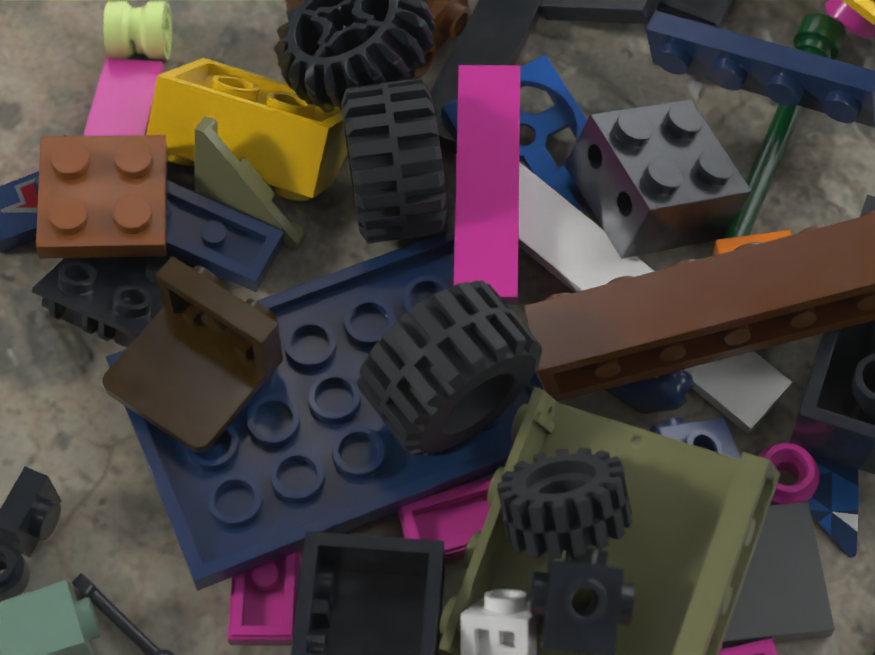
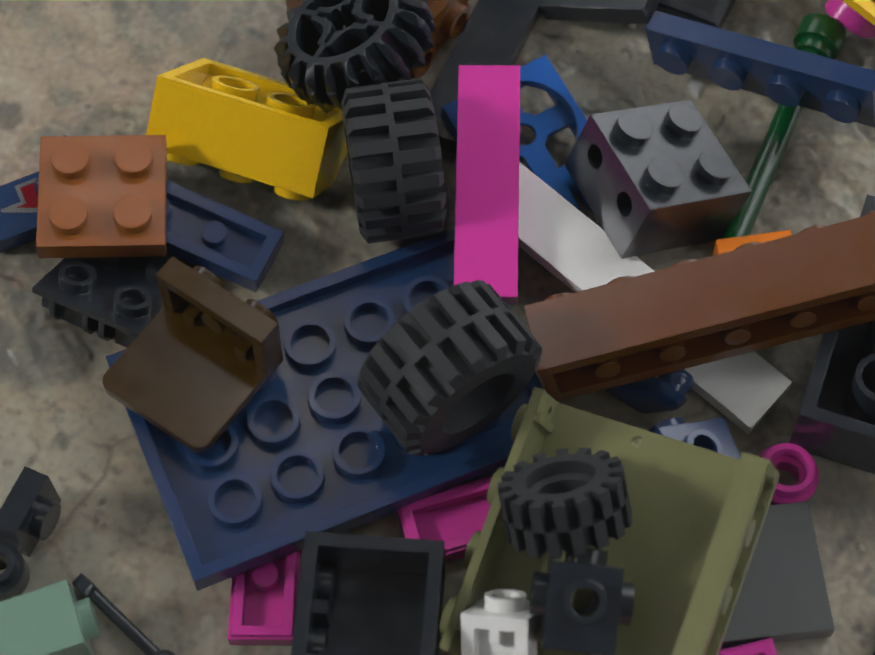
(123, 97): dark pink tile -> none
(137, 30): yellowish green wheel -> none
(237, 183): olive tile -> none
(836, 503): sticker -> none

